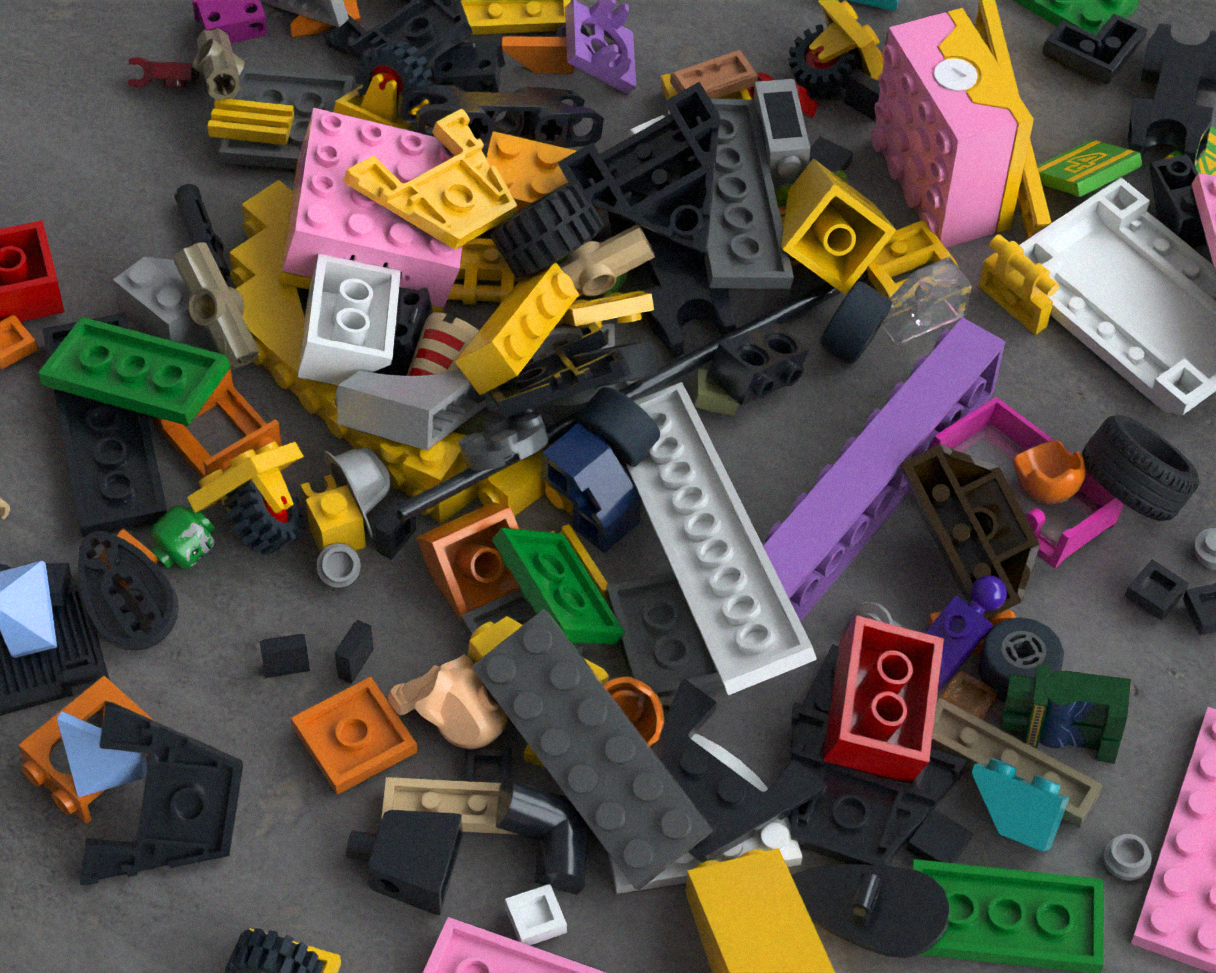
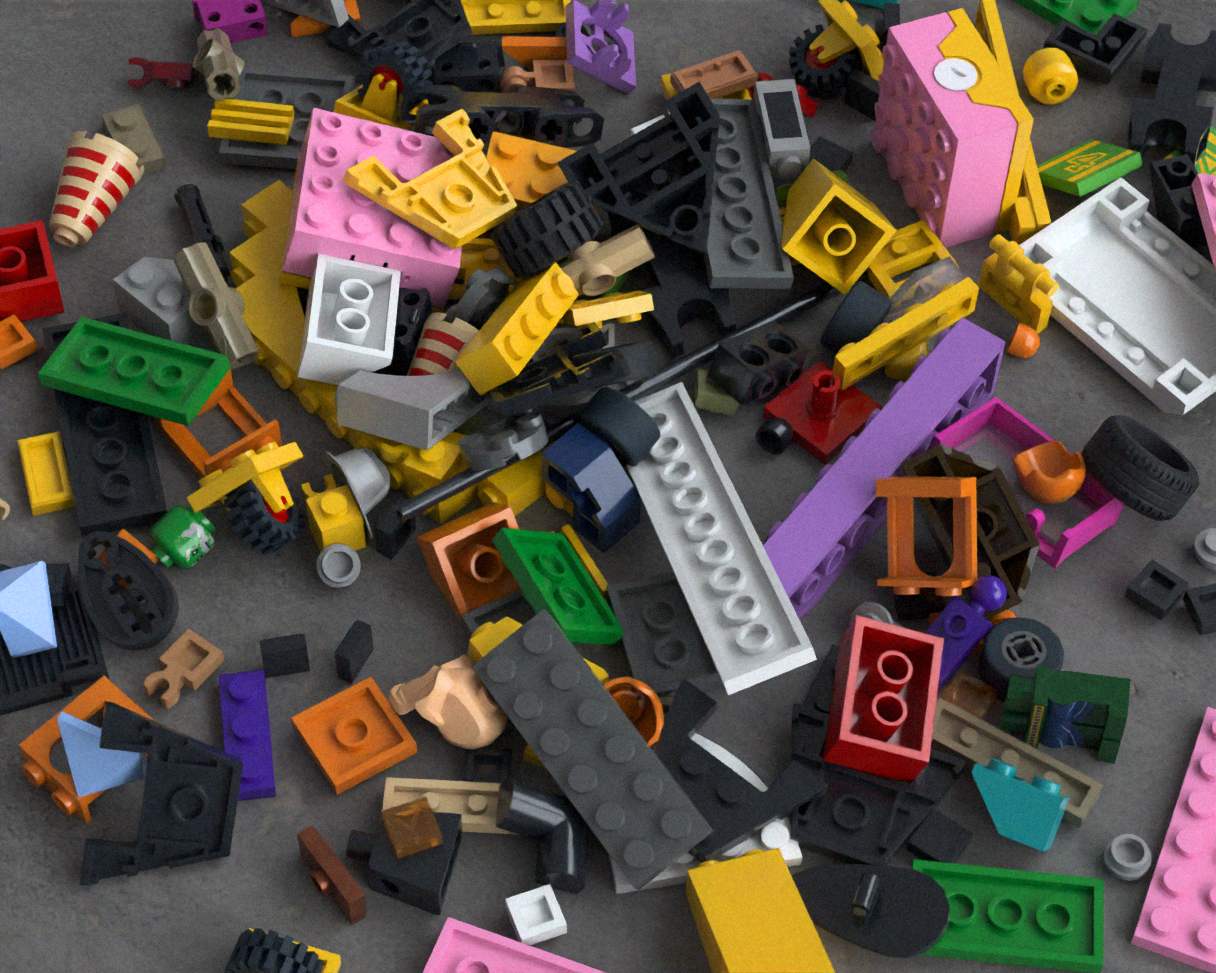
(46, 473): none -> yellow tile
(91, 186): none -> tan cone
(133, 131): none -> dark tan plate
(184, 663): none -> medium nougat plate
(248, 731): none -> dark purple plate
(330, 875): none -> copper plate
(411, 827): none -> clear orange tile
(482, 297): none -> dark grey plate
(544, 73): none -> nougat plate
(774, 435): none -> black hinge
(821, 412): none -> red tile
(890, 18): none -> black plate
(902, 568): none -> orange panel
(906, 338): none -> yellow plate
(918, 605): none -> black tile
(1022, 221): none -> yellow tile
(1023, 342): none -> orange hinge
(1049, 73): none -> yellow head

